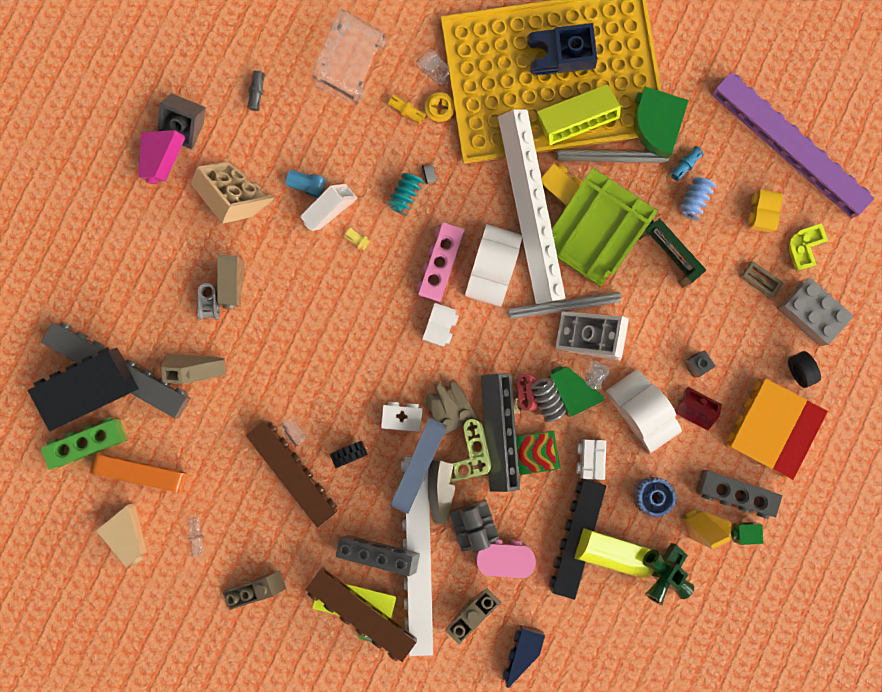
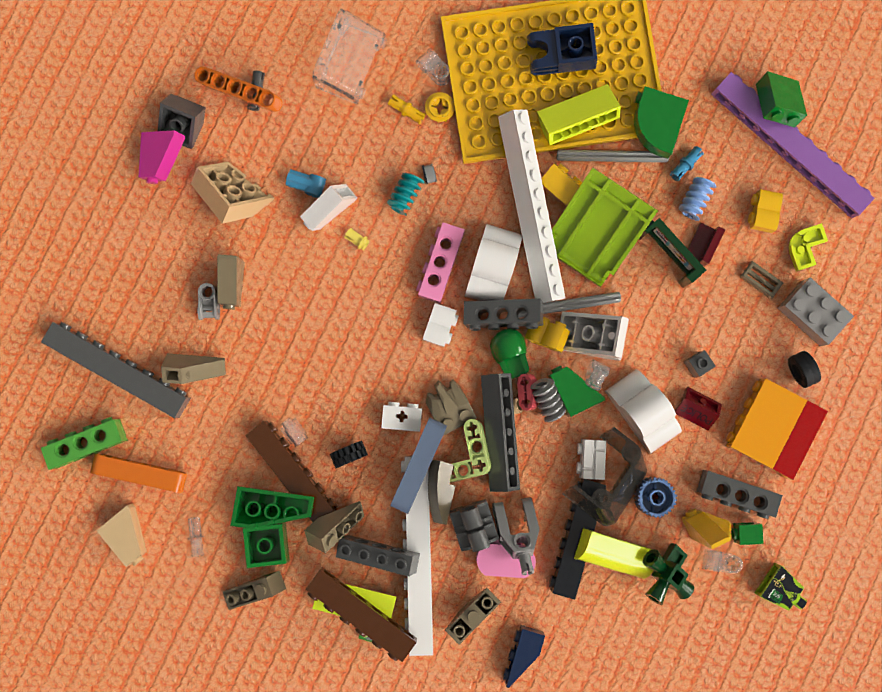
(82, 388): black brick -> none
(230, 88): none -> orange beam
(263, 507): none -> green wedge
(266, 545): none -> green brick
(333, 526): none -> dark tan slope
(474, 310): none -> dark grey brick
(510, 352): none -> green piece
(510, 541): none -> light grey piece
(537, 453): slope -> none
(549, 335): none -> yellow brick
(606, 505): none -> clear smoke windscreen
(705, 243): none -> dark red panel
(718, 561): none -> clear piece
(781, 99): none -> green brick
(781, 588): none -> torso

